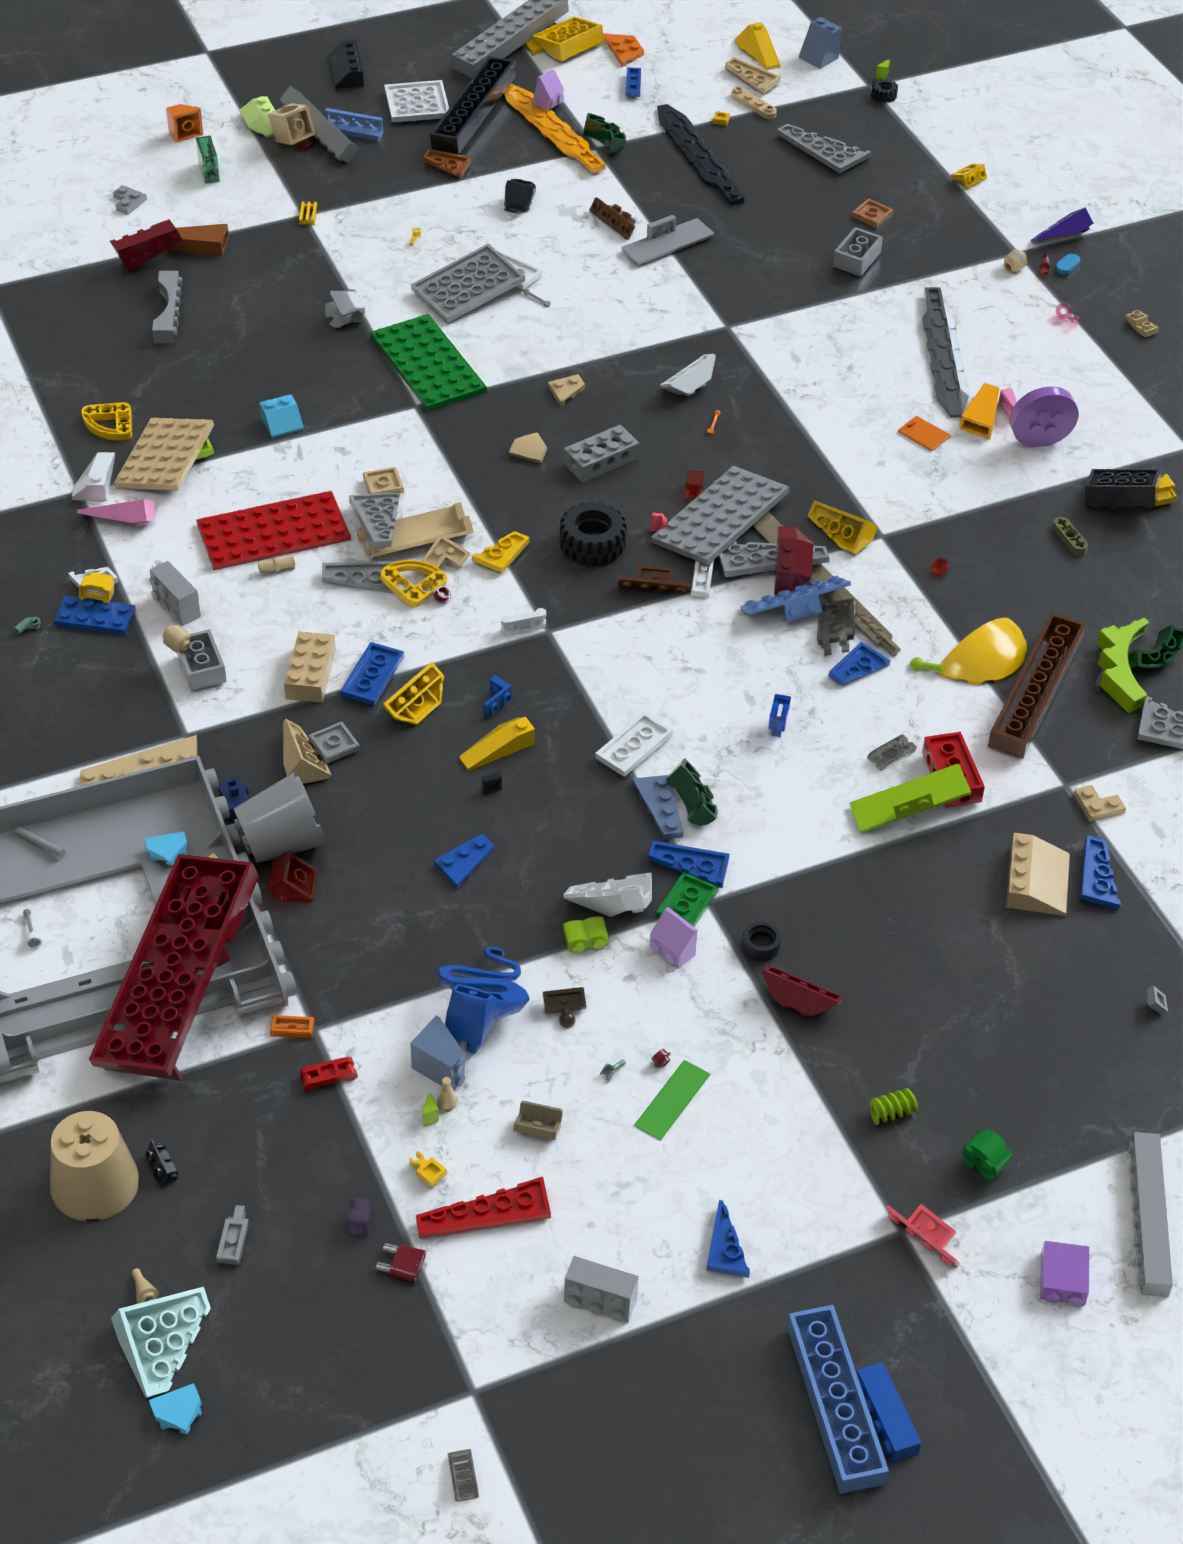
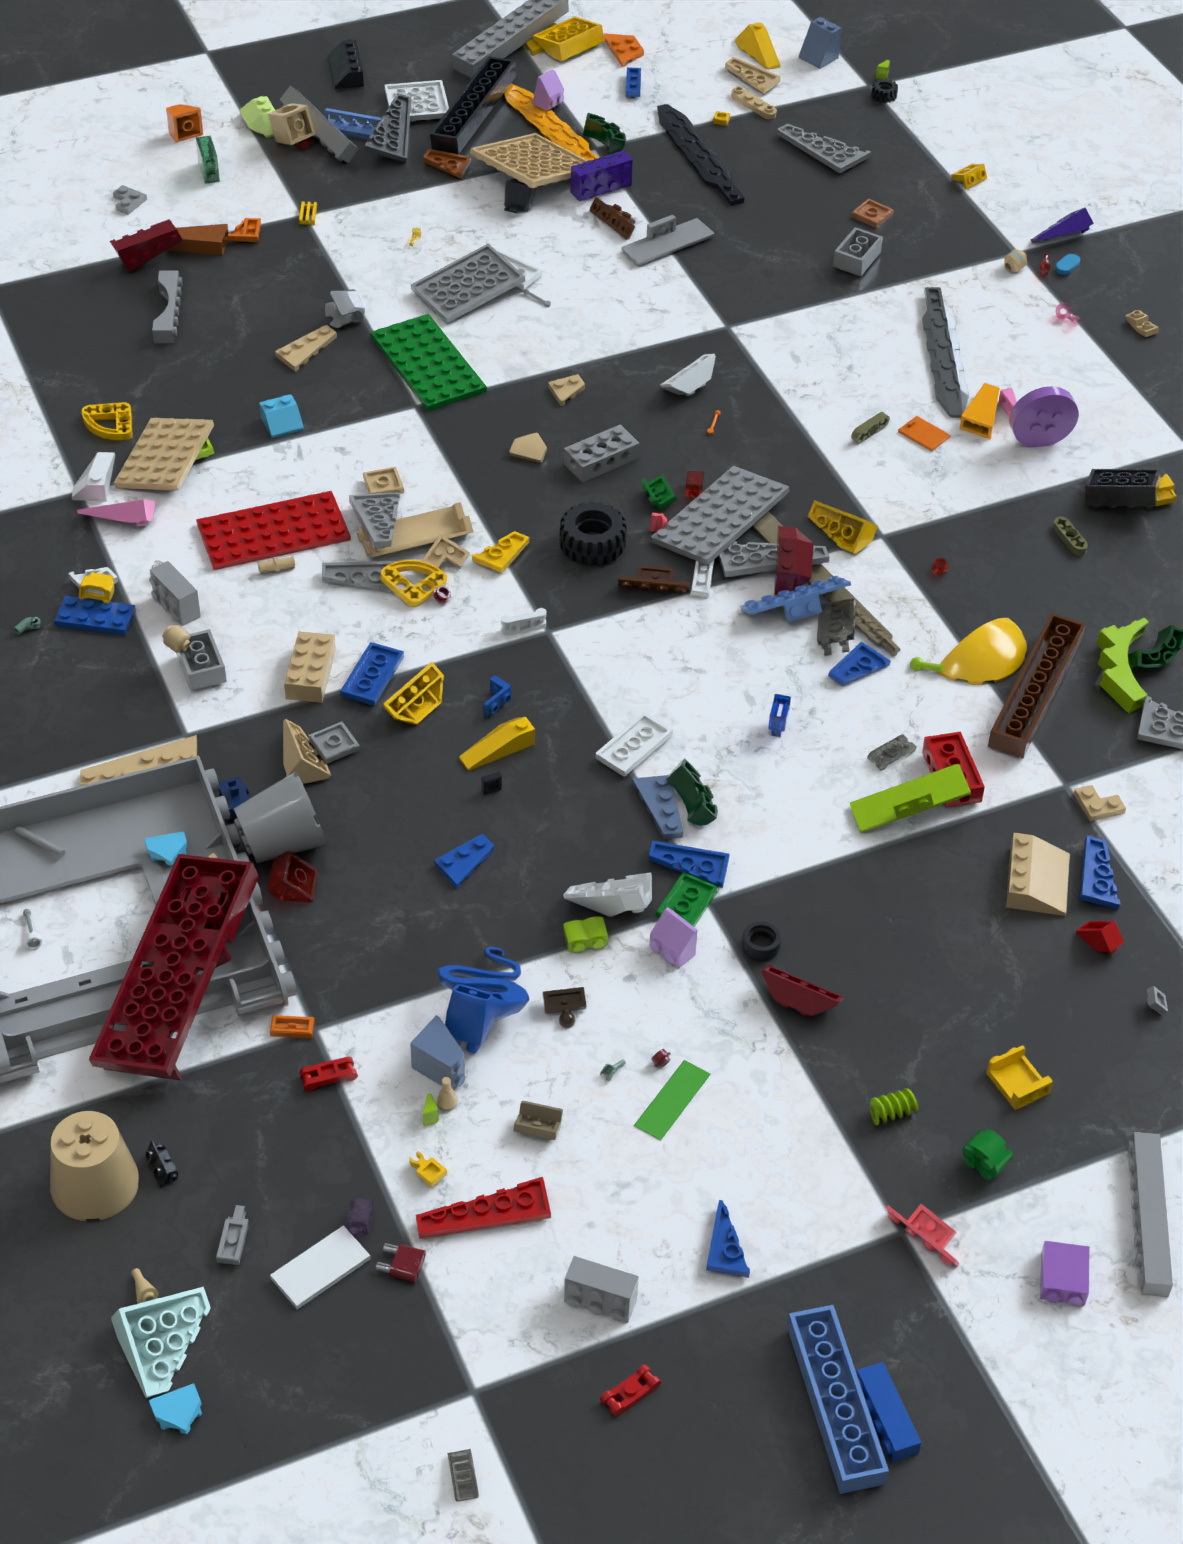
(247, 230): none -> orange wing
(300, 350): none -> tan wing
(320, 1267): none -> white tile
(392, 132): none -> dark grey wing
(529, 159): none -> tan plate
(601, 175): none -> dark purple brick
(630, 1391): none -> red plate
(659, 491): none -> green bracket
(870, 427): none -> olive beam
(1018, 1078): none -> yellow panel
(1101, 935): none -> red slope

